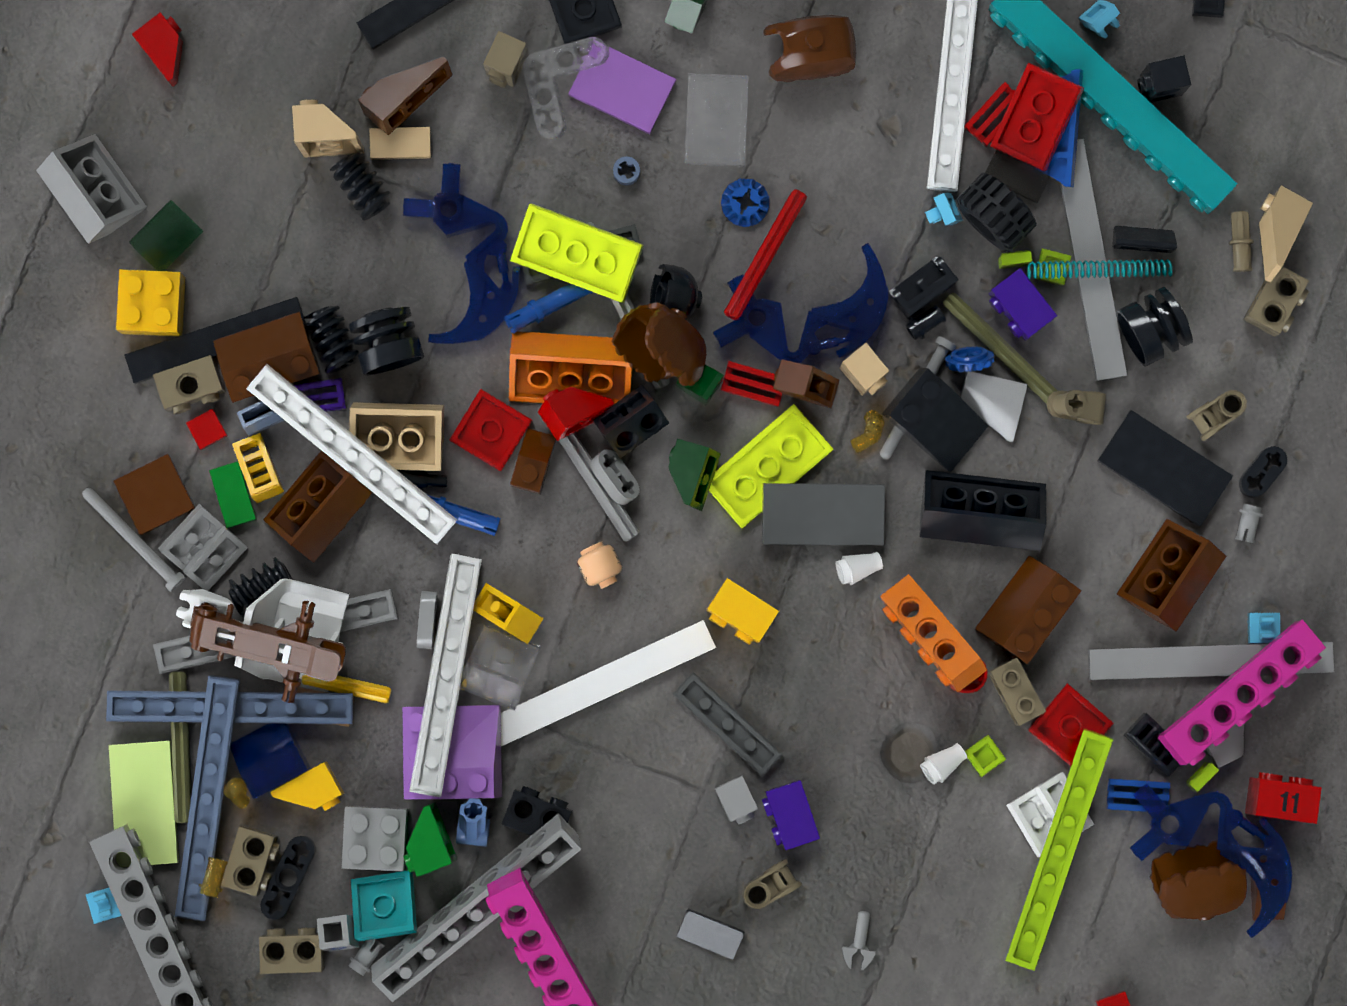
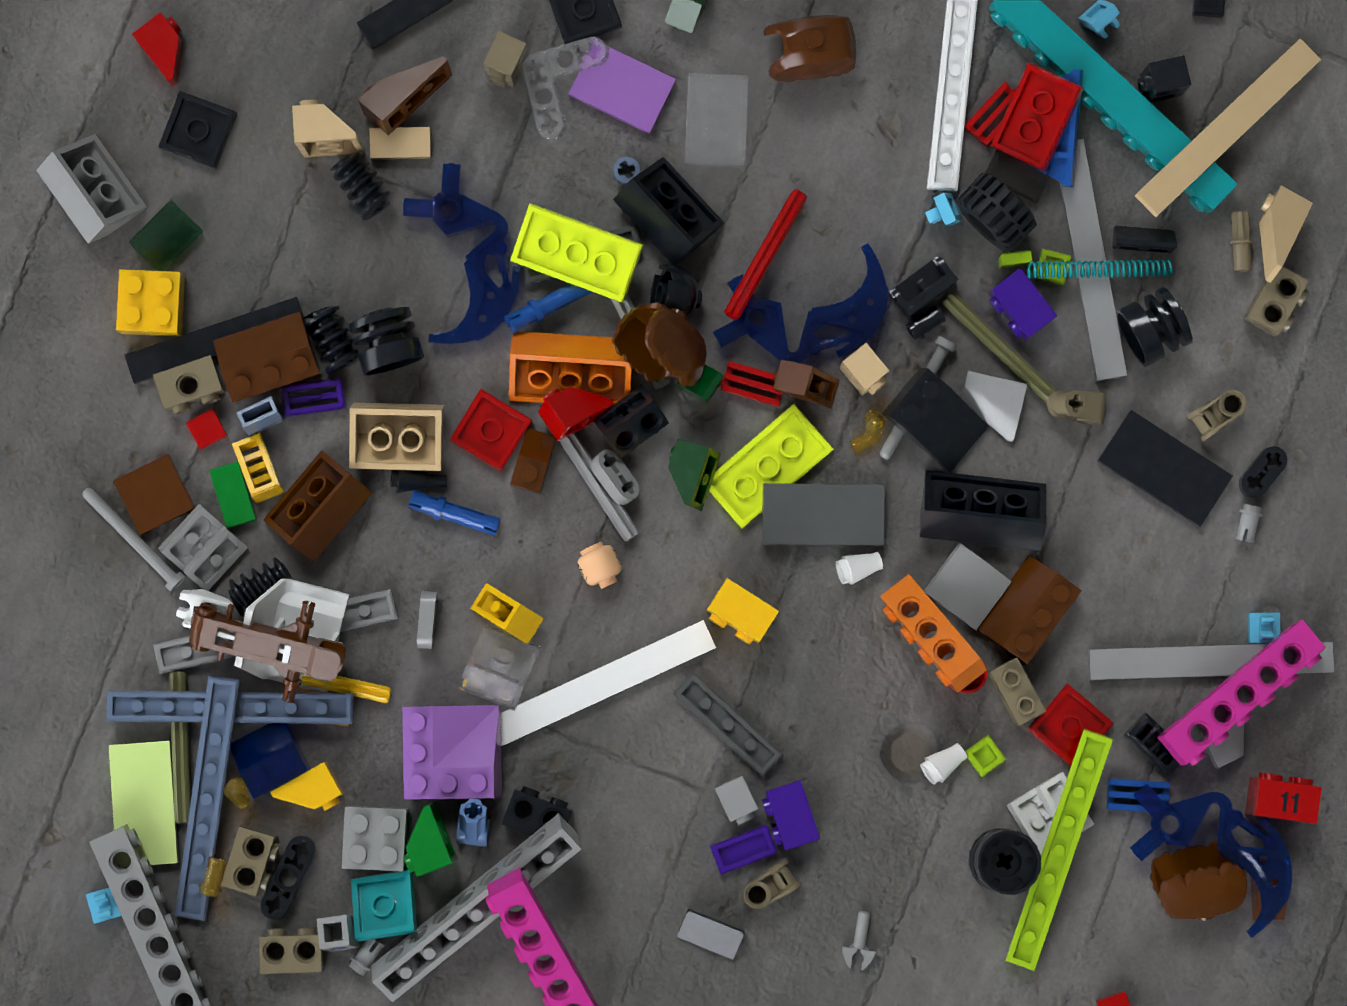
(197, 129): none -> black tile
(351, 454): white tile -> none
(445, 675): white tile -> none
(668, 211): none -> black slope
(743, 849): none -> dark purple tile
(751, 215): blue gear -> none
(967, 586): none -> light grey slope
(969, 359): blue gear -> none
(1021, 865): none -> black wheel
(1171, 574): reddish brown slope -> none
(1201, 776): lime tile -> none
(1227, 127): none -> tan tile

